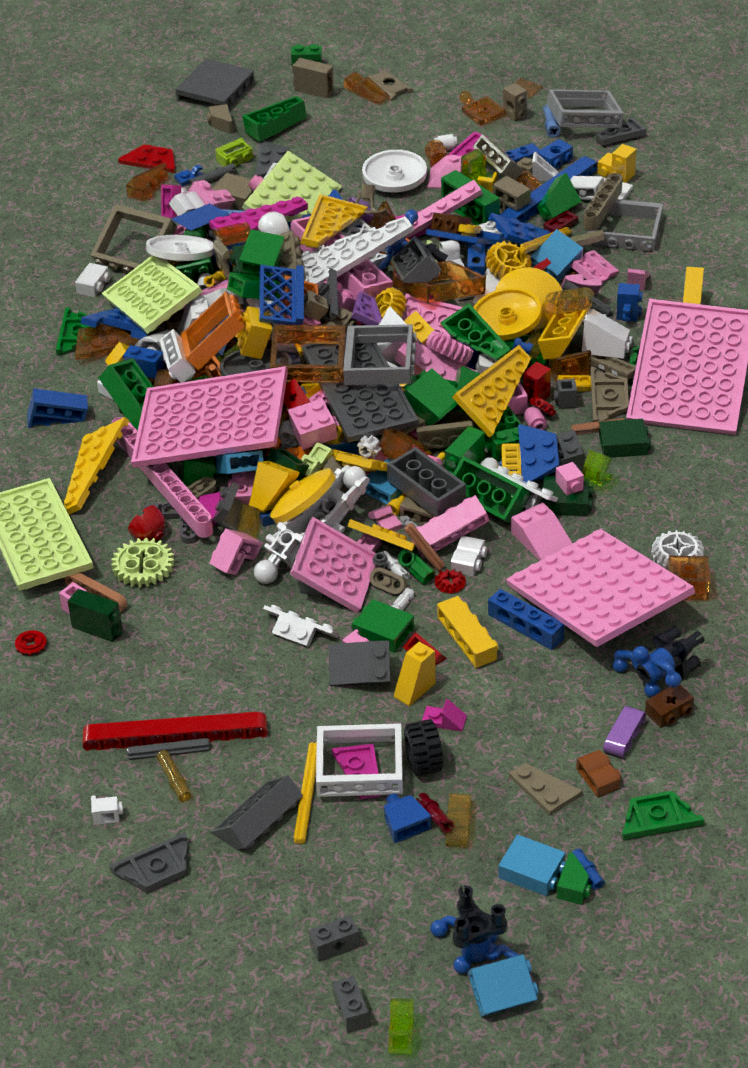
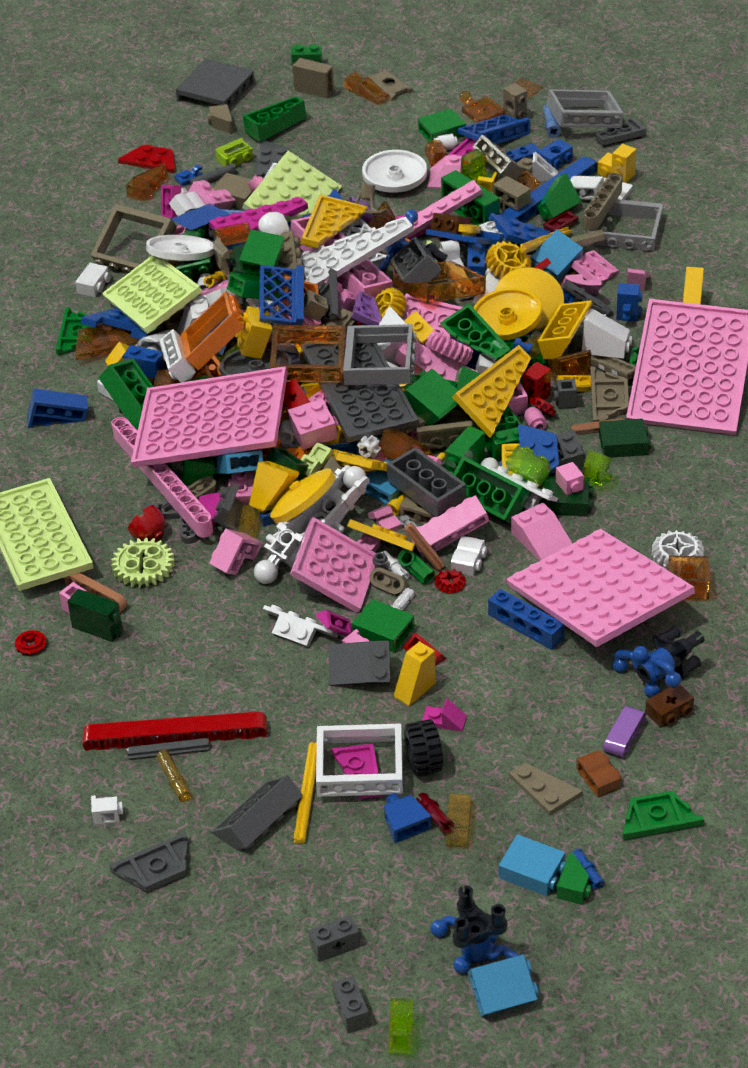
(92, 456): yellow wing -> none
(335, 622): none -> dark pink slope
(440, 124): none -> green brick
(467, 631): yellow brick -> none
(497, 129): none -> blue fence
(529, 465): none -> clear neon green brick
(575, 299): clear yellow beam -> none

